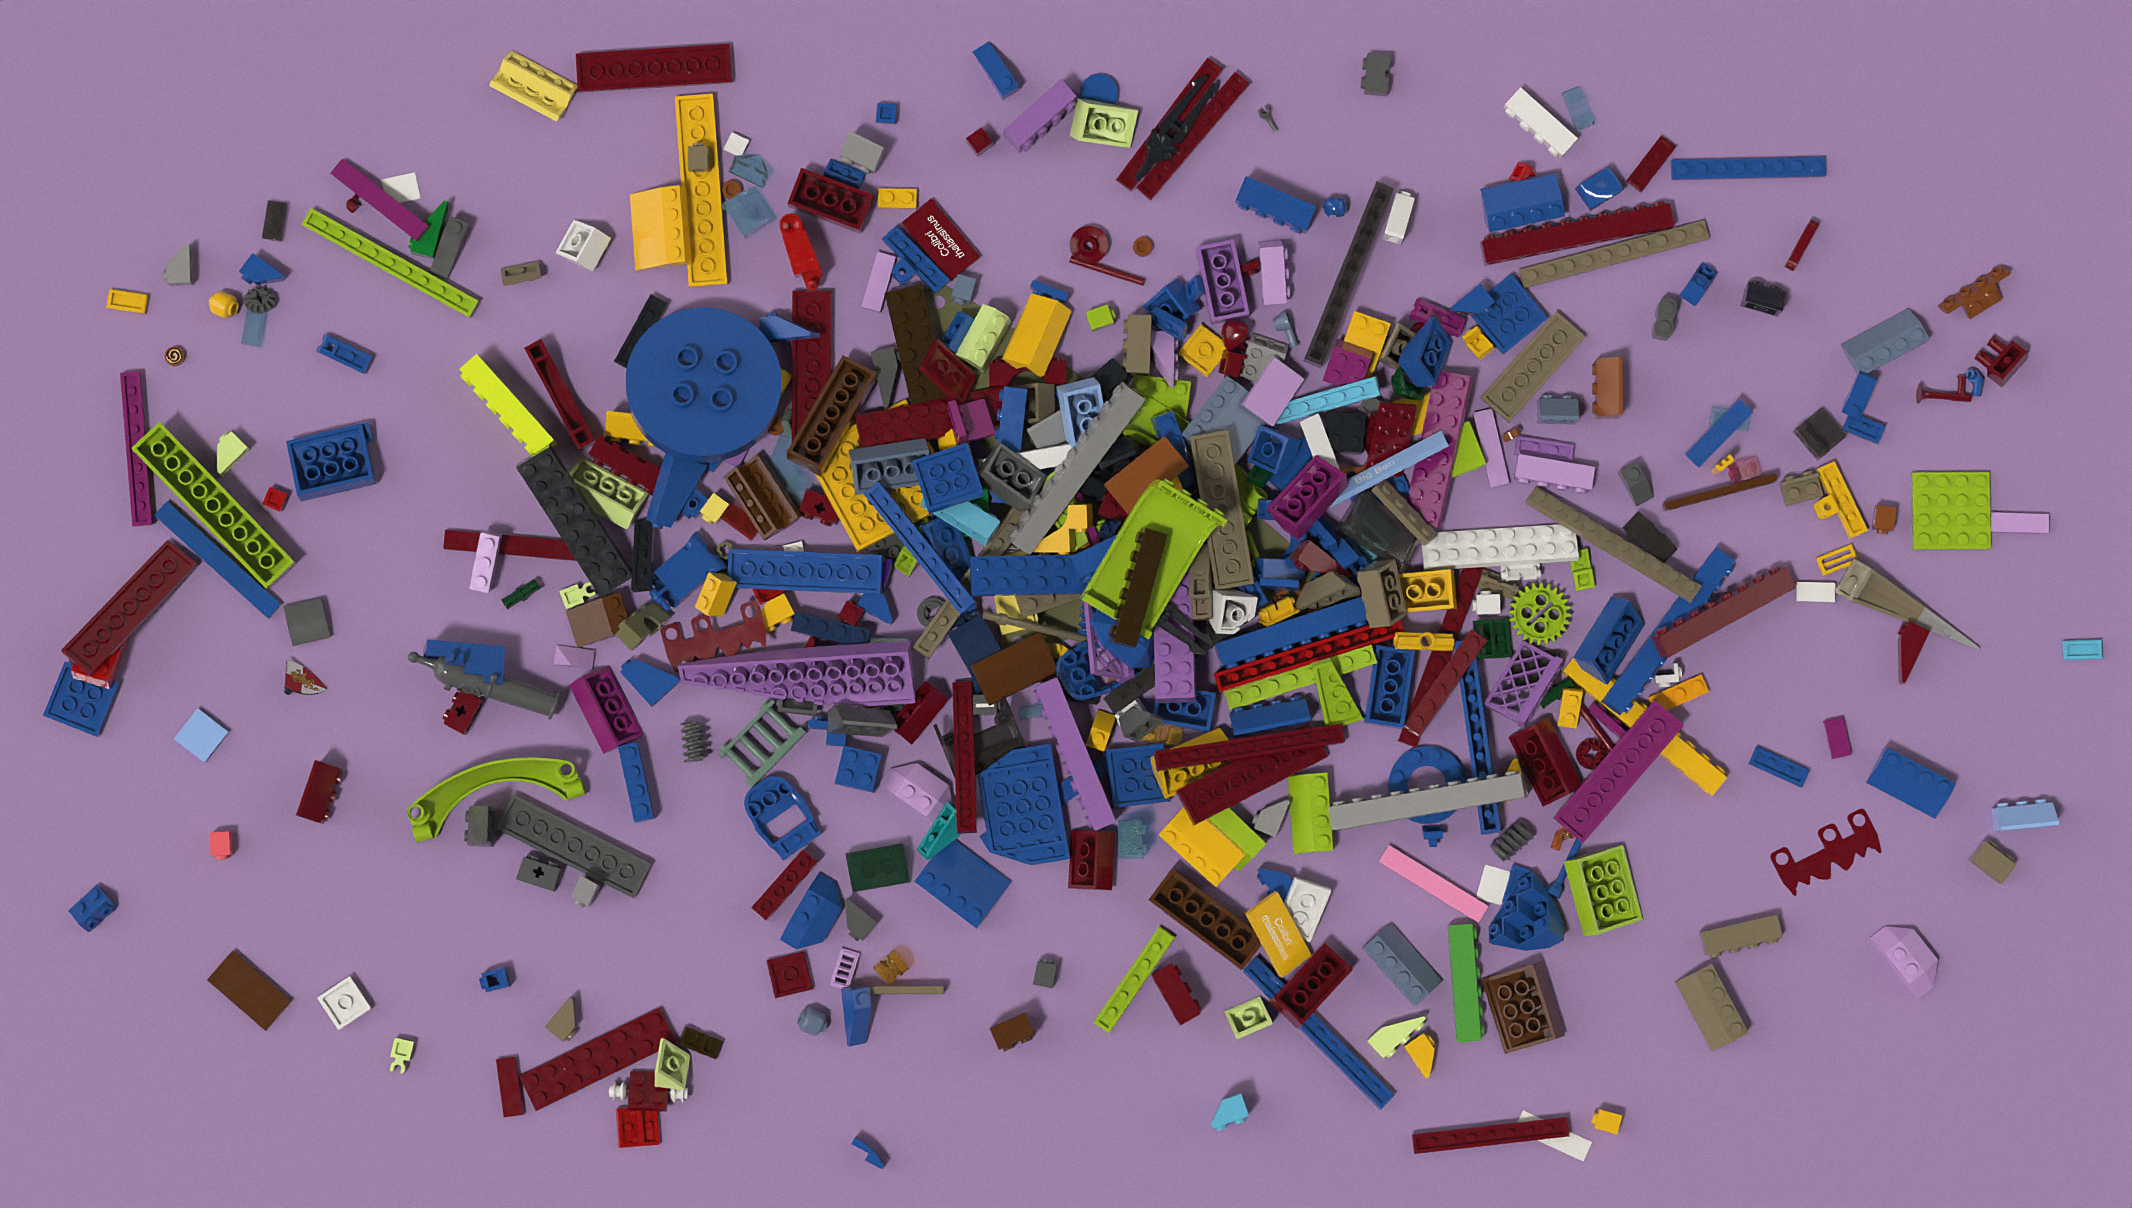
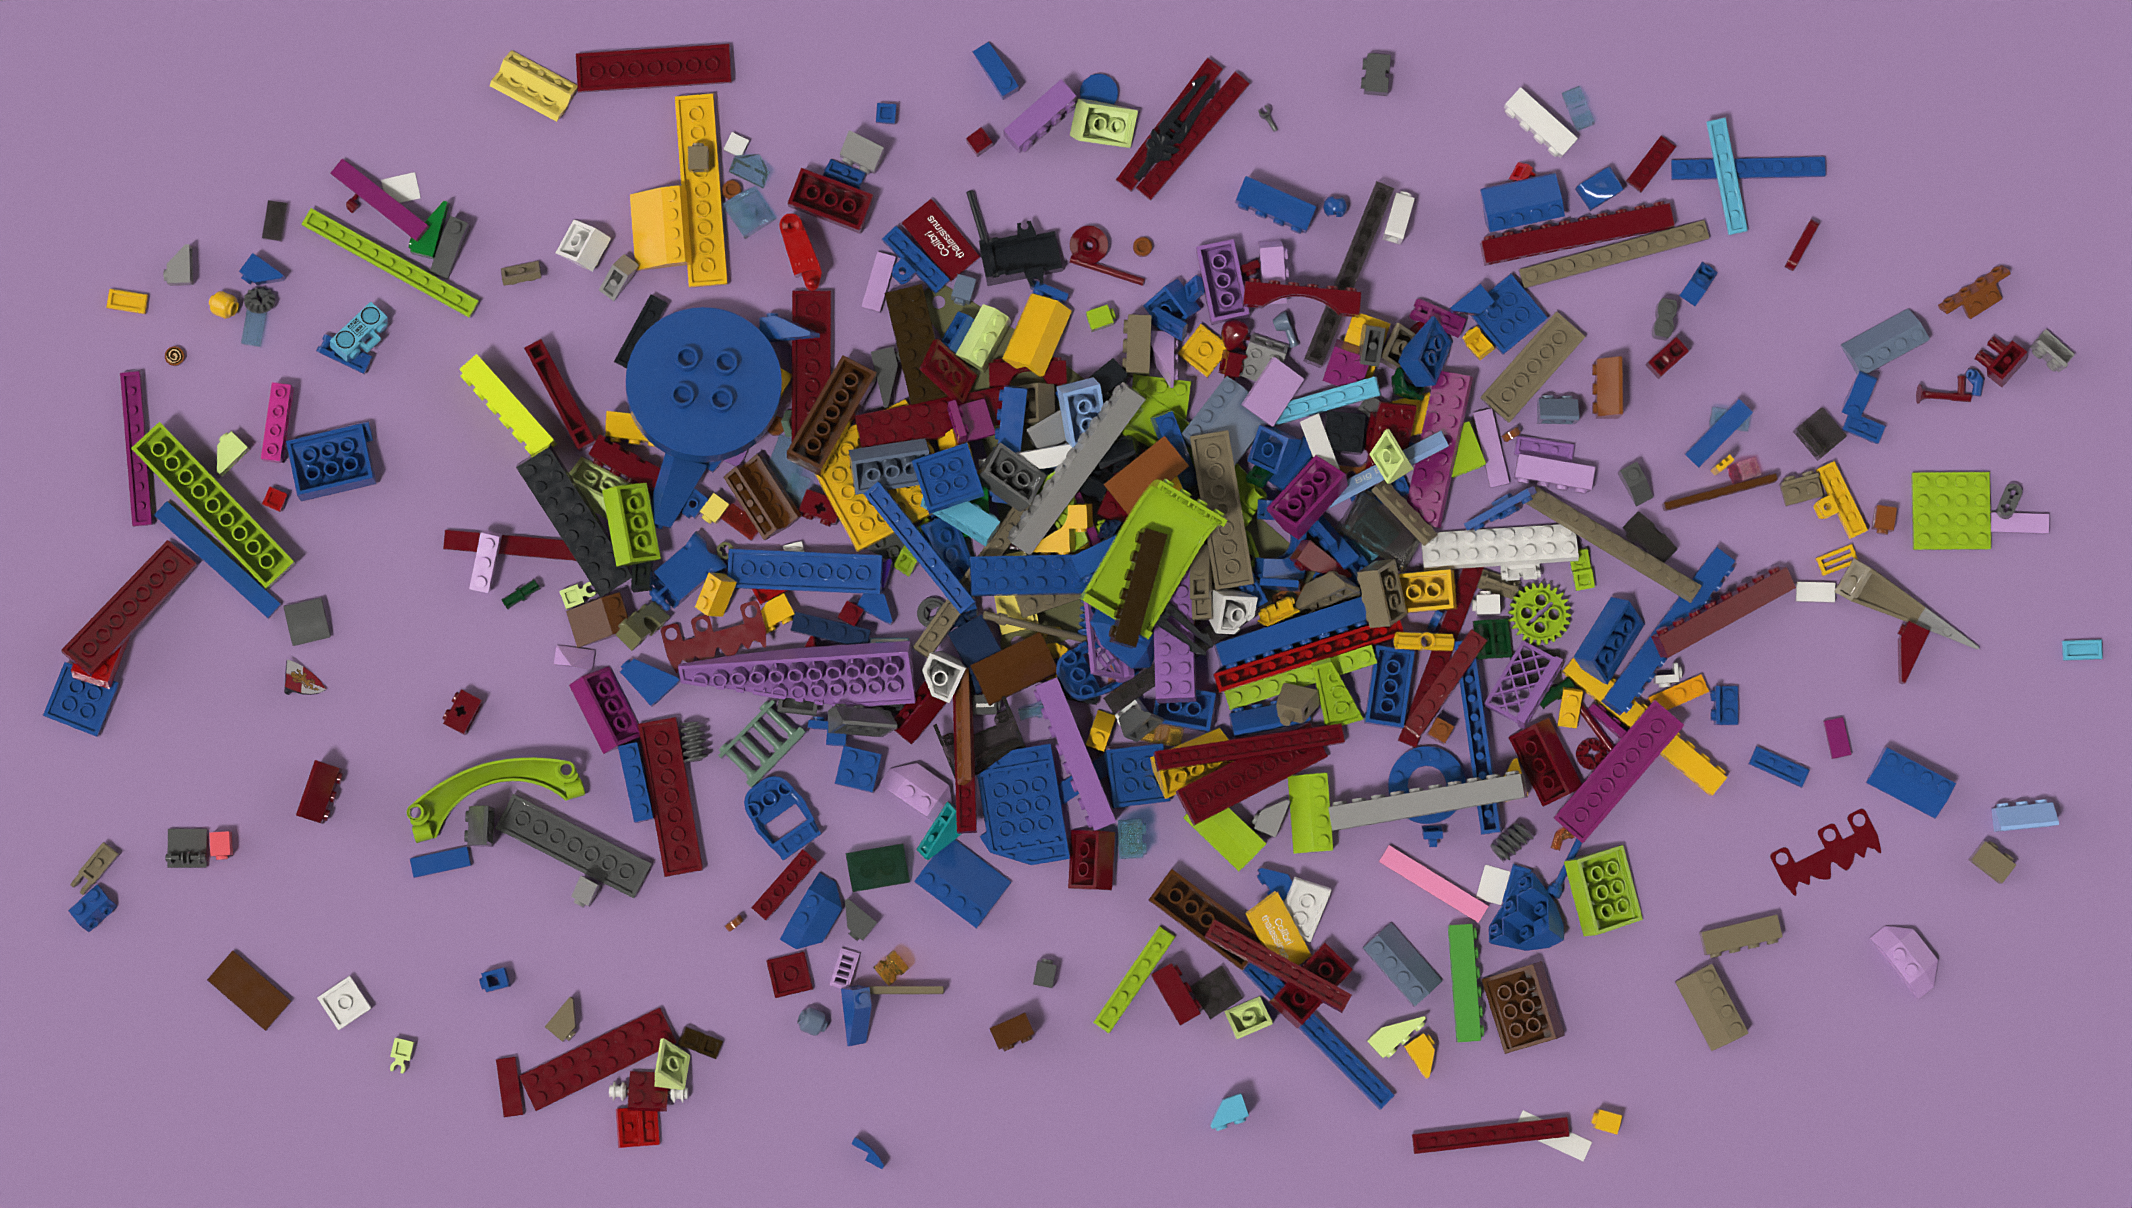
(95, 867): none -> dark tan hinge
(187, 848): none -> dark grey hinge
(201, 735): light blue tile -> none
(277, 422): none -> dark pink brick
(352, 336): none -> medium azure piece
(440, 862): none -> blue tile
(479, 672): piece -> none
(548, 881): dark grey brick -> none
(618, 277): none -> light grey slope
(631, 524): none -> lime slope
(670, 797): none -> dark red plate
(732, 924): none -> dark orange tile
(897, 198): yellow plate -> none
(943, 674): none -> white slope
(963, 730): none -> dark orange tile
(976, 214): none -> black bar
(1020, 256): none -> black piece
(1202, 846): yellow slope -> none
(1216, 992): none -> clear smoke plate
(1278, 966): none -> dark red plate
(1296, 703): none -> dark tan torso
(1340, 301): none -> dark red arch
(1371, 344): none -> dark grey slope
(1390, 458): none -> yellowish green slope
(1434, 620): none -> blue tile
(1440, 730): none -> dark orange brick
(1501, 508): none -> blue plate
(1667, 358): none -> dark red brick
(1725, 705): none -> blue bracket
(1726, 176): none -> medium azure tile
(1763, 298): black slope -> none
(2012, 502): none -> dark grey beam
(2051, 351): none -> light grey bracket

